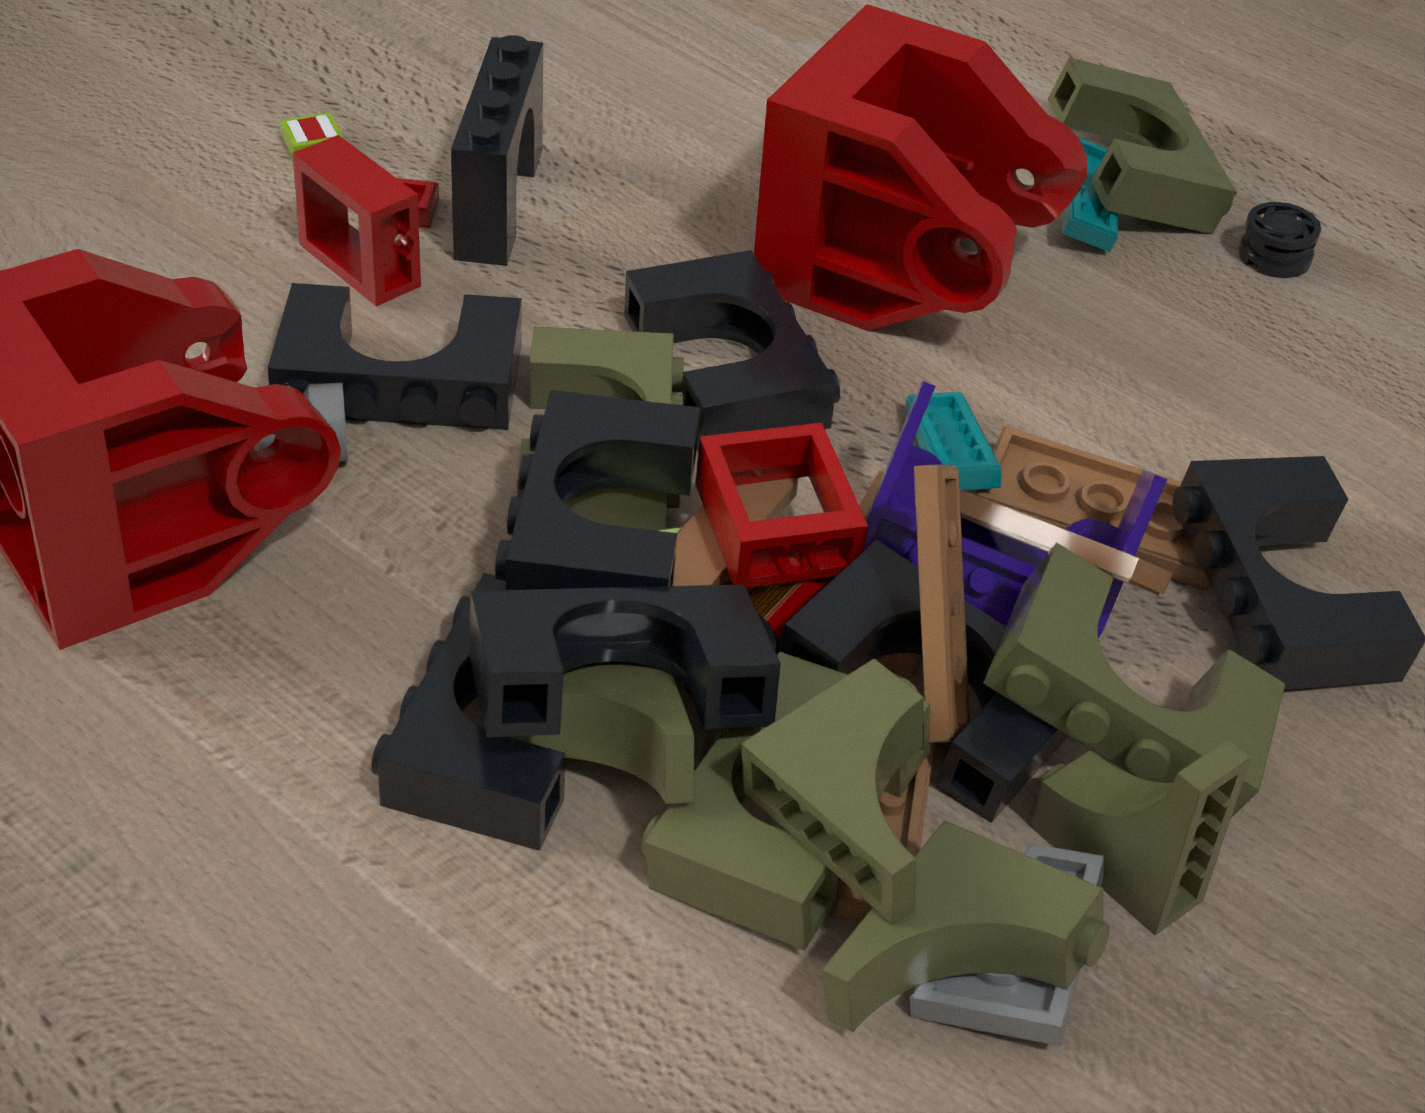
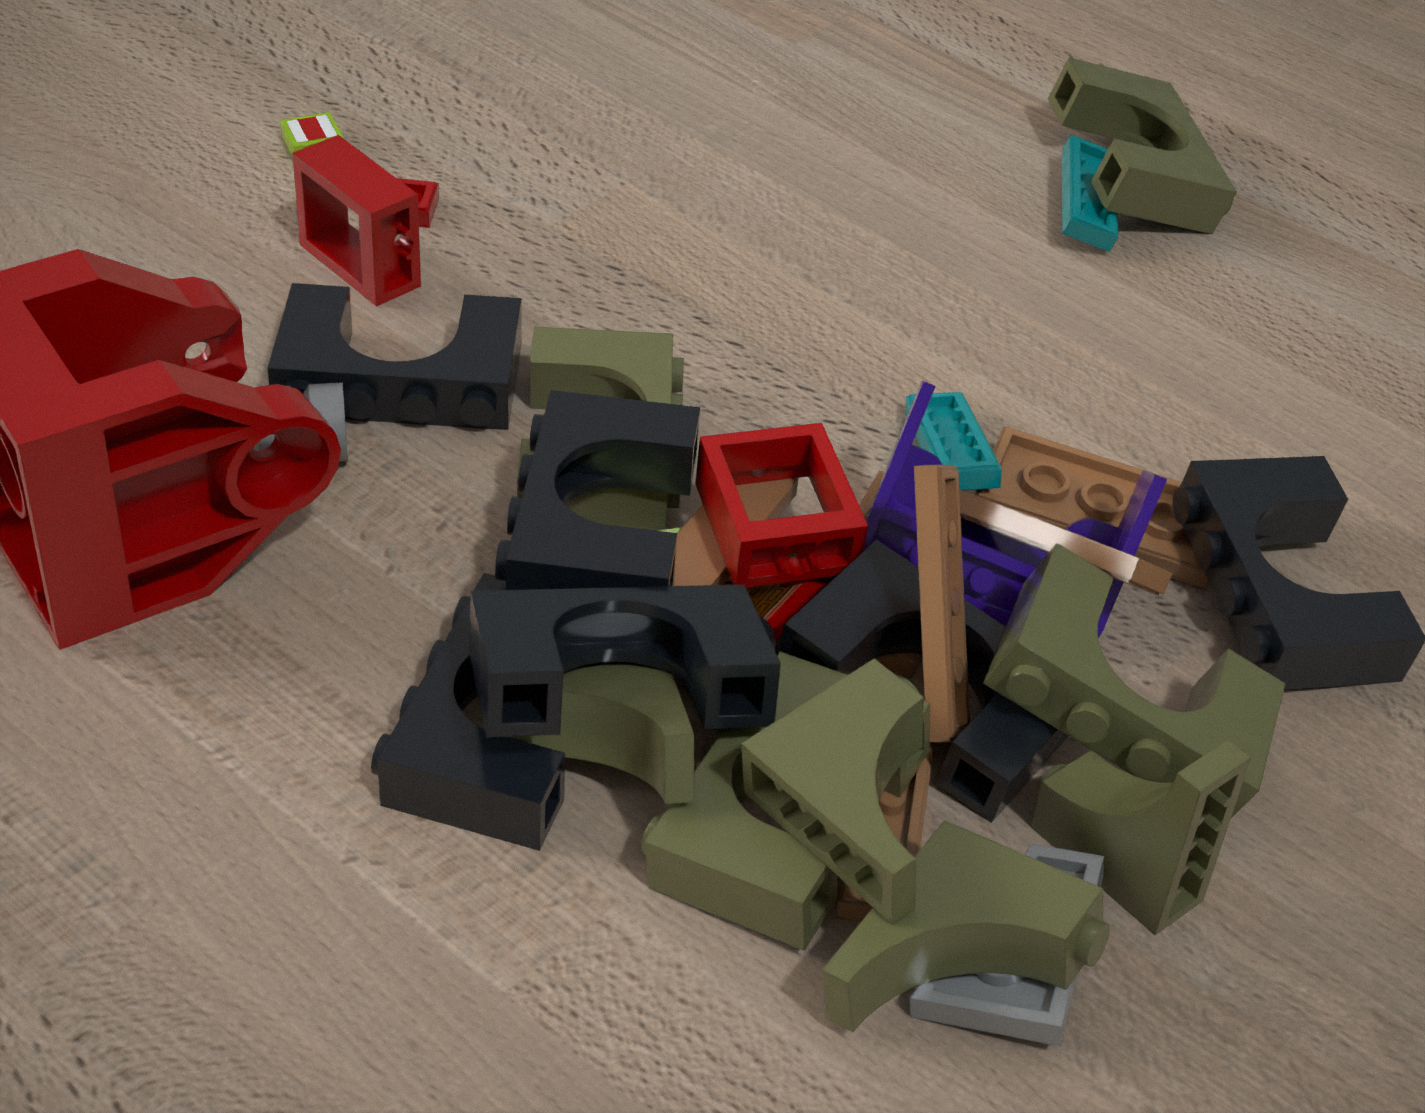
(493, 146): black arch -> none
(735, 302): black arch -> none
(893, 157): red brick -> none
(1280, 240): black wheel -> none

